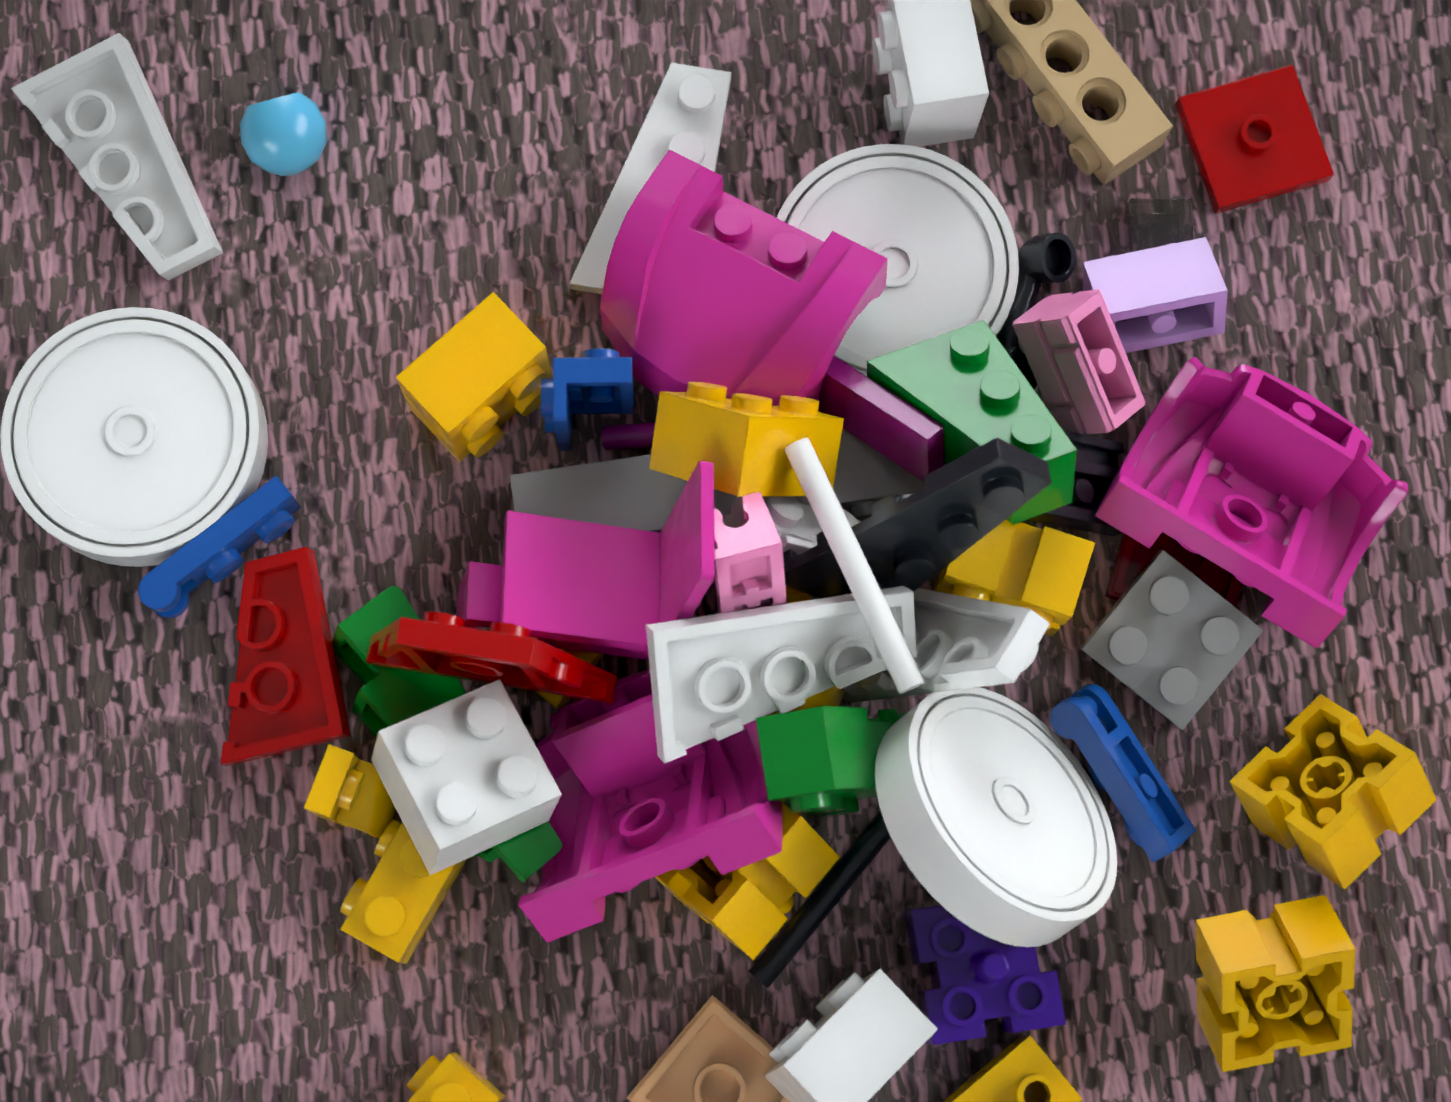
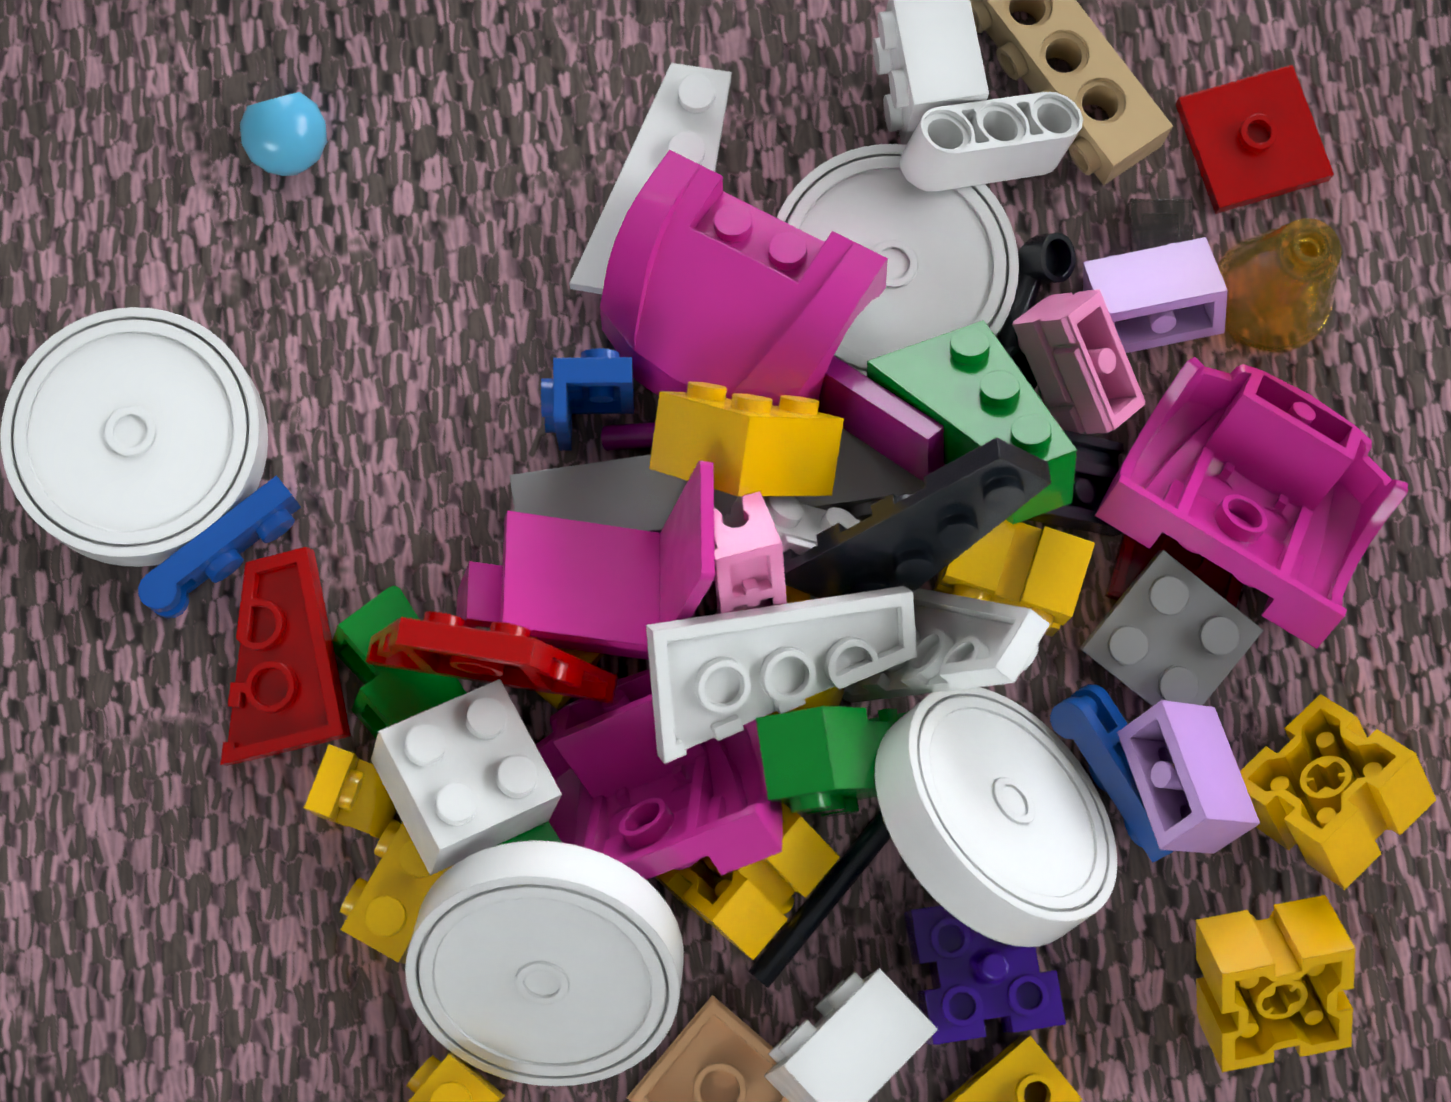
(118, 141): white wing -> none
(477, 378): yellow brick -> none
(545, 963): none -> white brick
(854, 565): white bar -> none
(990, 141): none -> white beam
(1187, 777): none -> lavender brick
(1281, 285): none -> clear yellow cone

